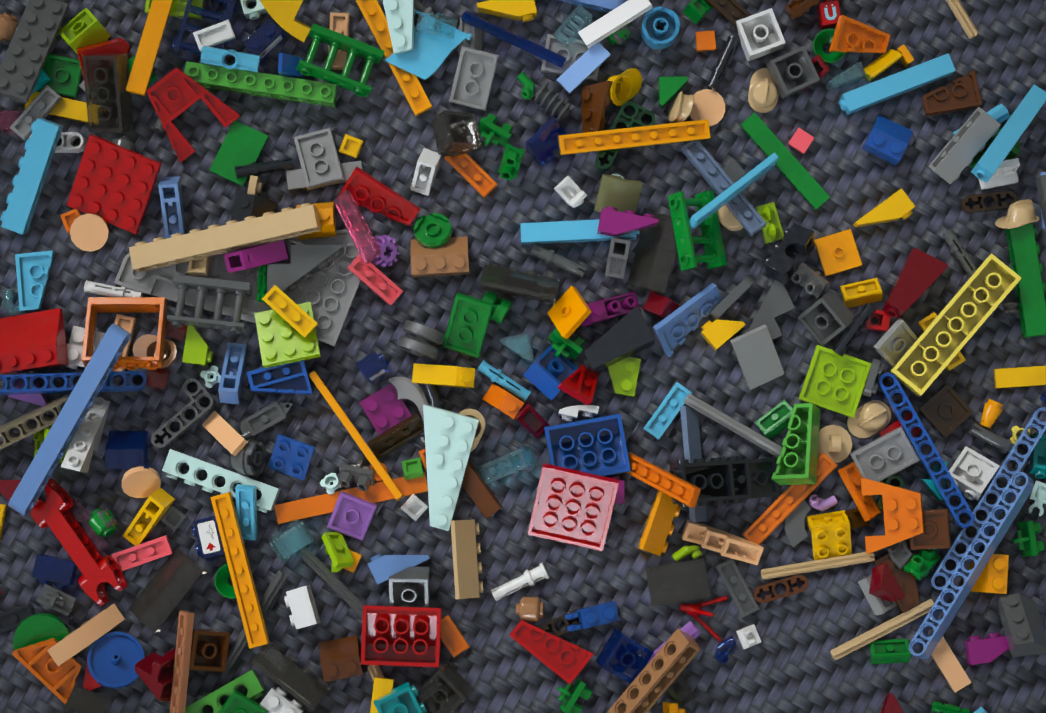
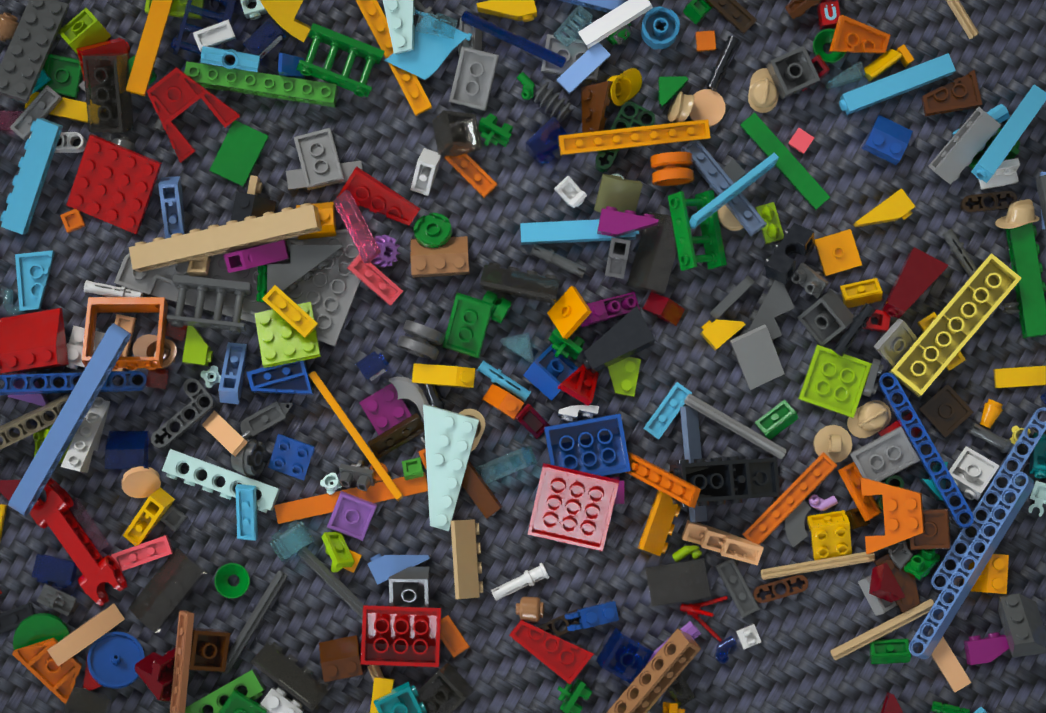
(89, 232): light nougat tile -> none
(103, 522): green head -> none
(208, 537): brick -> none
(240, 570): light orange plate -> none
(263, 168): black pin -> none
(302, 607): white slope -> none
(339, 23): light nougat tile -> none
(351, 146): yellow tile -> none
(414, 507): white tile -> none
(511, 162): green hips -> none
(672, 168): none -> orange wheel
(678, 324): medium blue wing -> none
(760, 34): white slope -> none
(800, 448): bright green wedge -> none
(1027, 540): green hips -> none

